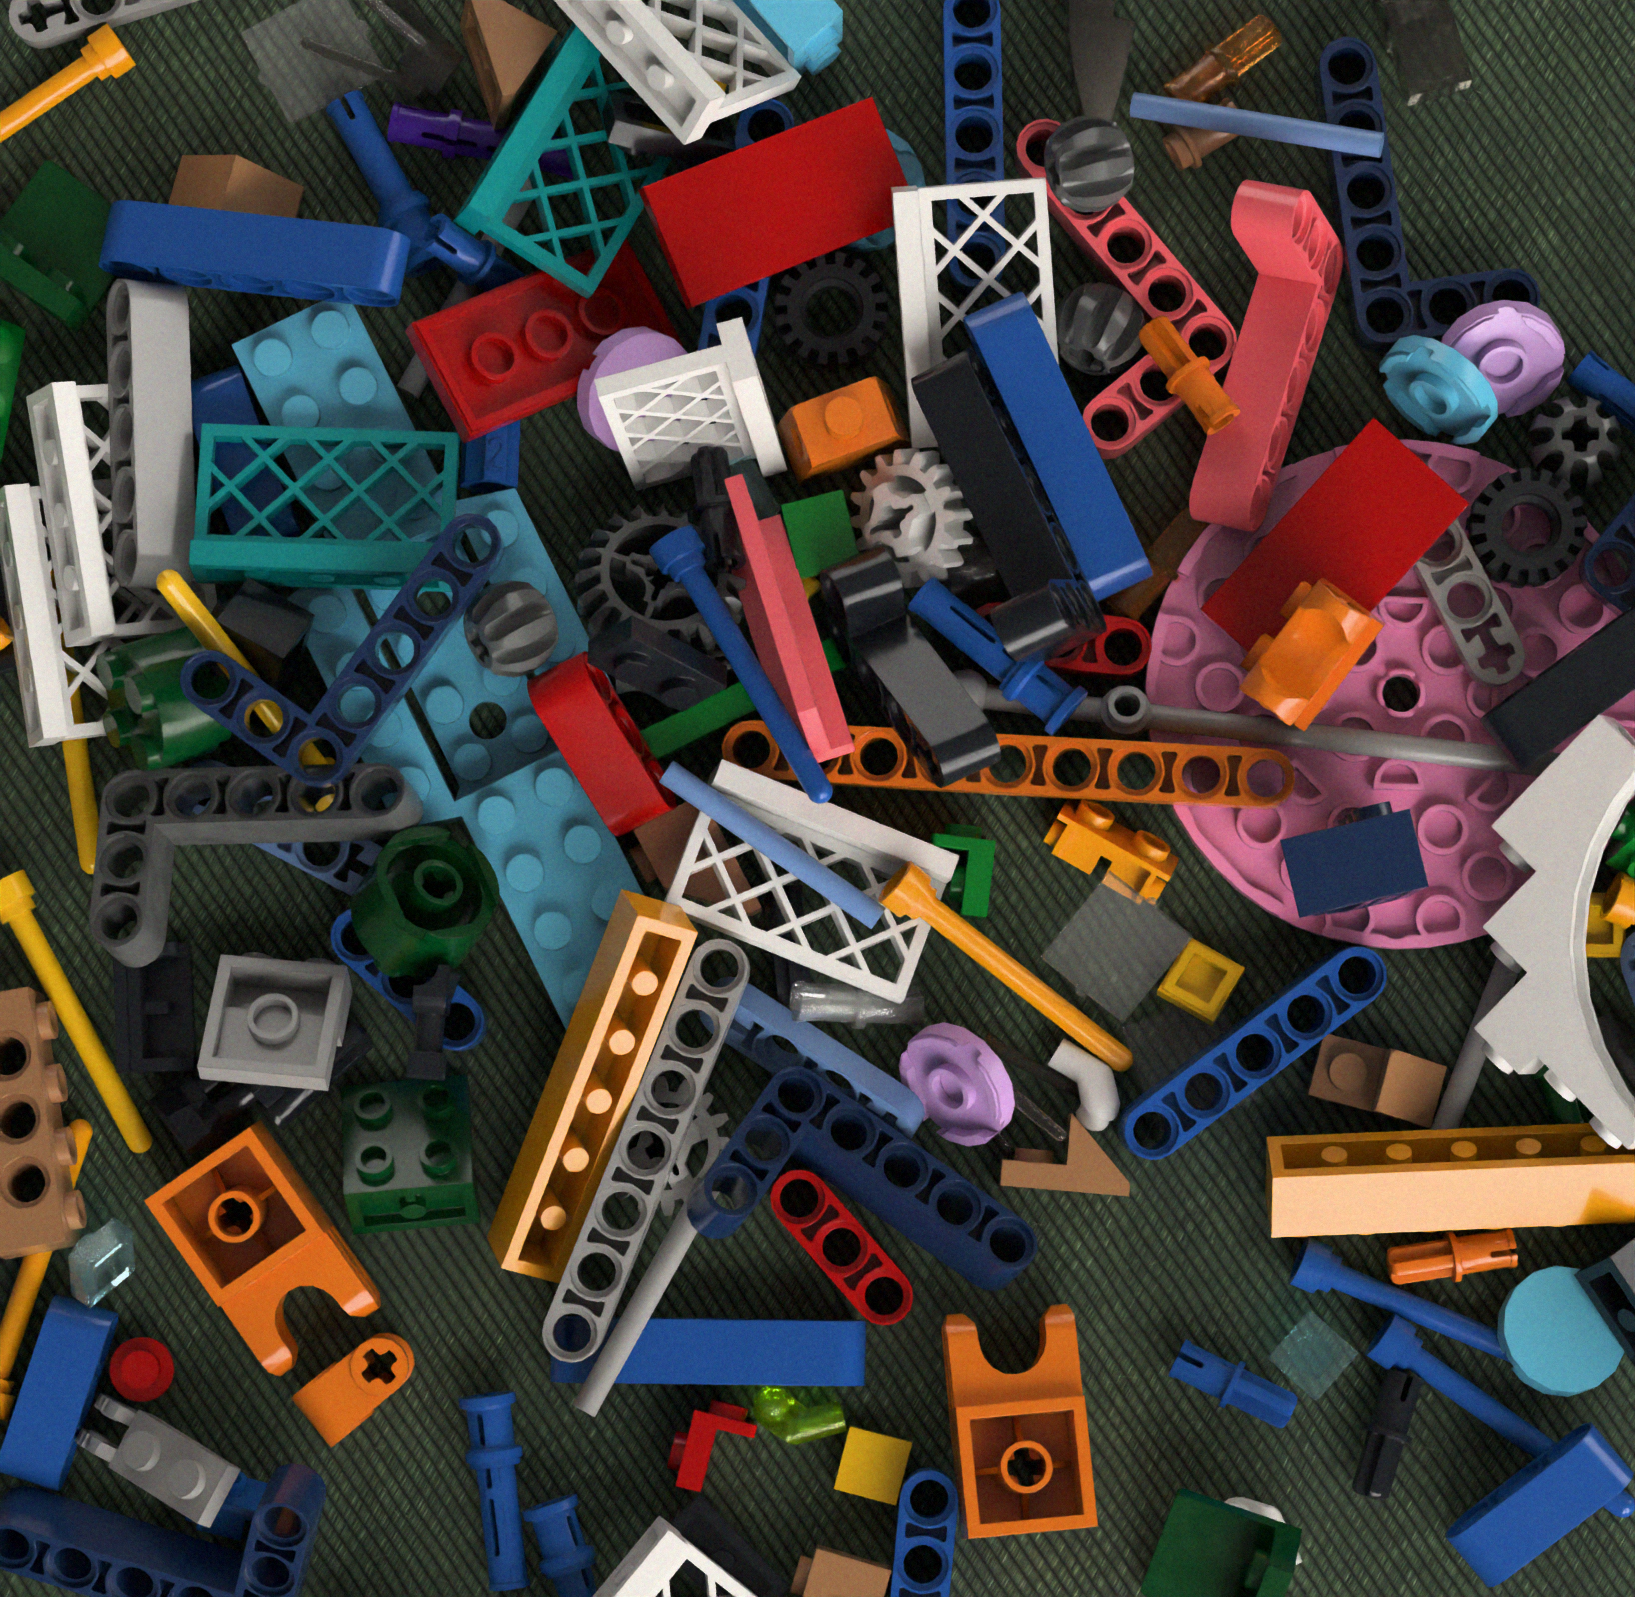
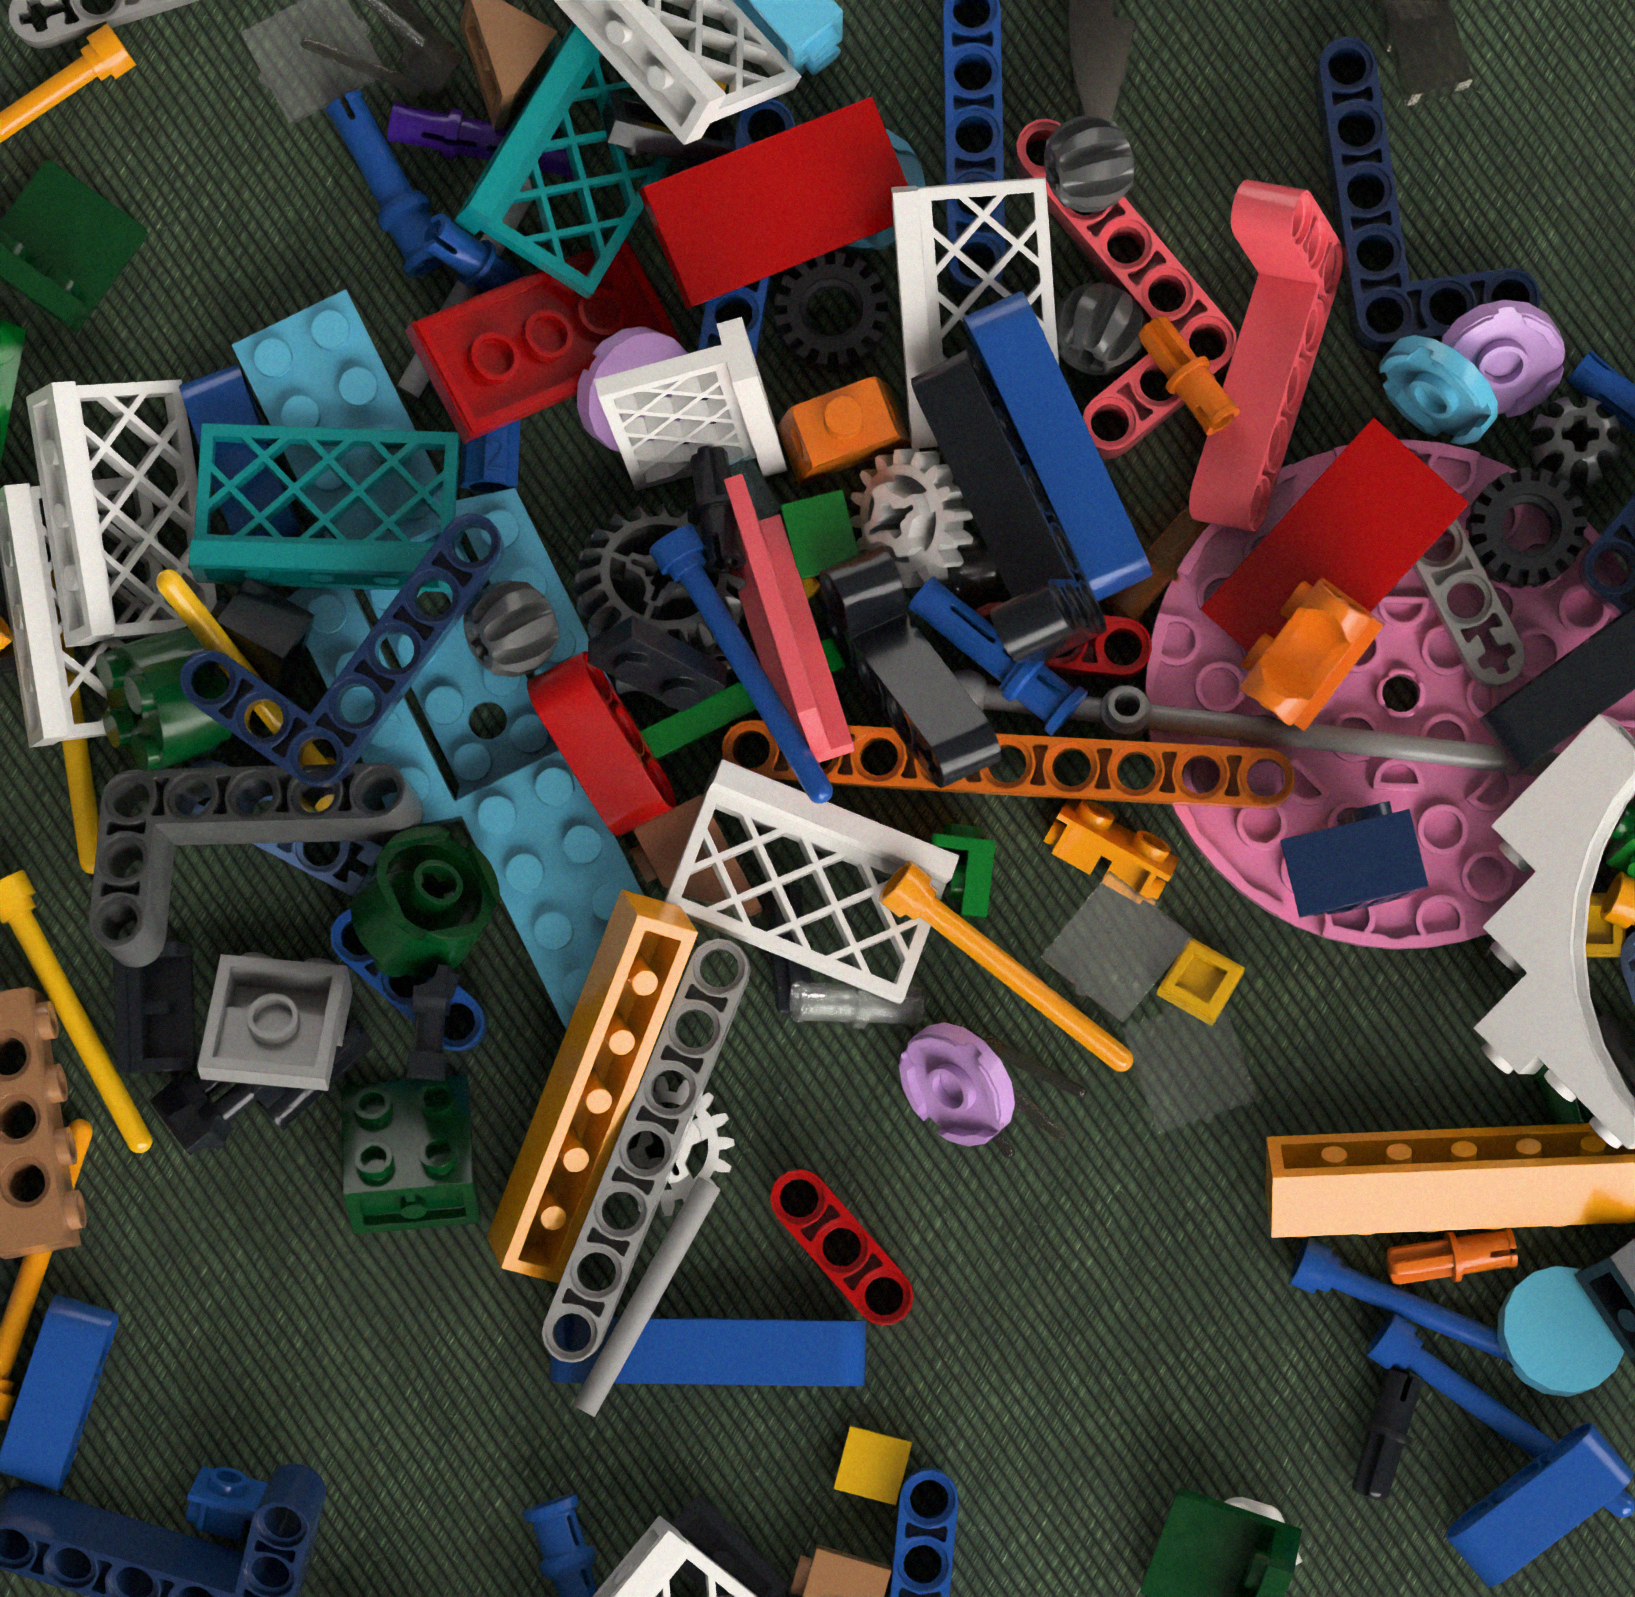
(101, 1262): clear light blue plate -> none
(142, 1369): red plate -> none
(150, 430): light grey beam -> none
(163, 1461): light grey hinge -> none
(235, 186): medium nougat slope -> none
(255, 253): blue beam -> none
(256, 1265): orange brick -> none
(349, 1391): orange piece -> none
(494, 1459): blue pin -> none
(693, 1449): red bracket -> none
(772, 844): medium blue bar -> none
(792, 1420): clear neon green arm -> none
(817, 1053): medium blue beam -> none
(861, 1177): dark blue beam -> none
(1023, 1411): orange brick -> none
(1084, 1168): medium nougat slope -> none
(1095, 1085): white arm -> none
(1190, 144): medium nougat pin -> none
(1225, 61): clear orange axle -> none
(1233, 1385): blue axle -> none
(1257, 124): medium blue bar -> none
(1282, 1045): blue beam -> none
(1312, 1355): clear light blue plate -> none
(1376, 1080): medium nougat slope -> none
(1471, 1055): light grey bar -> none

